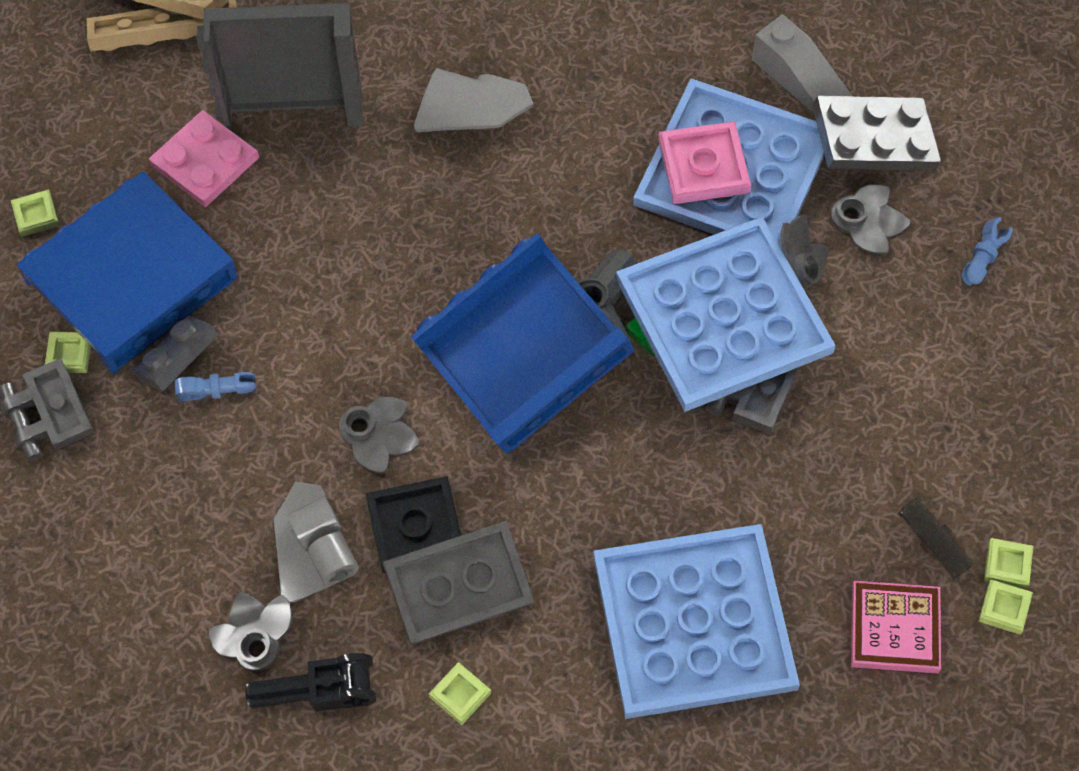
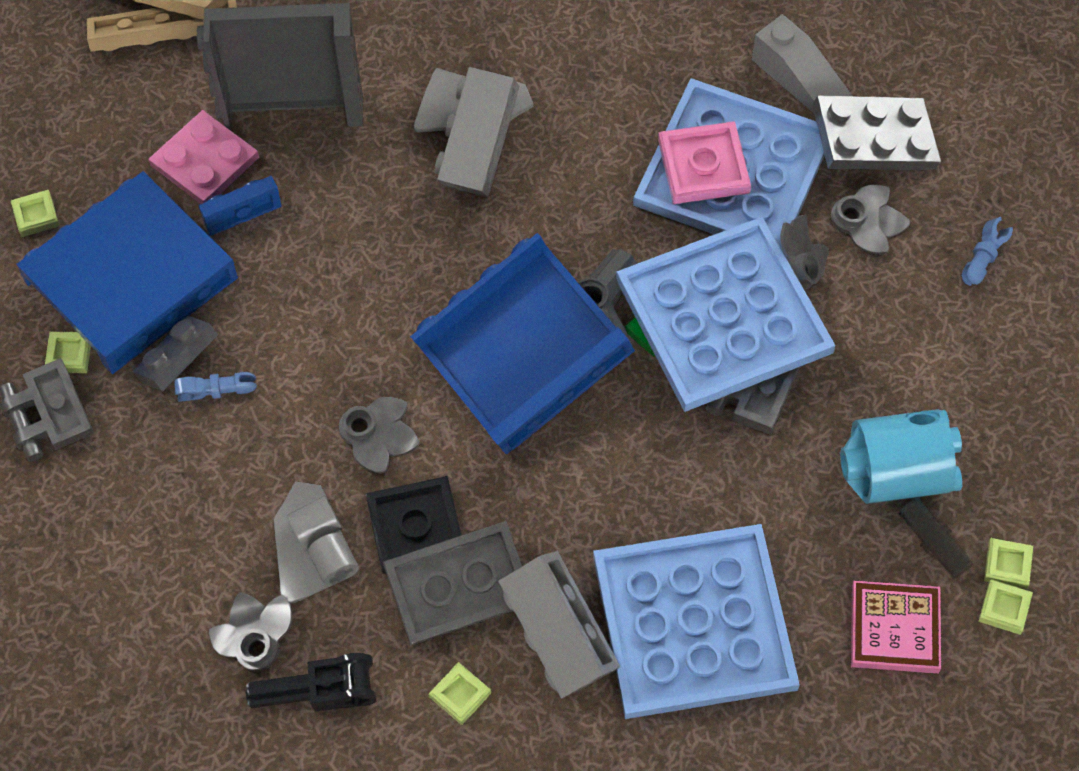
(240, 205): none -> blue plate
(477, 131): none -> light grey brick
(558, 624): none -> light grey brick
(902, 456): none -> medium azure cylinder

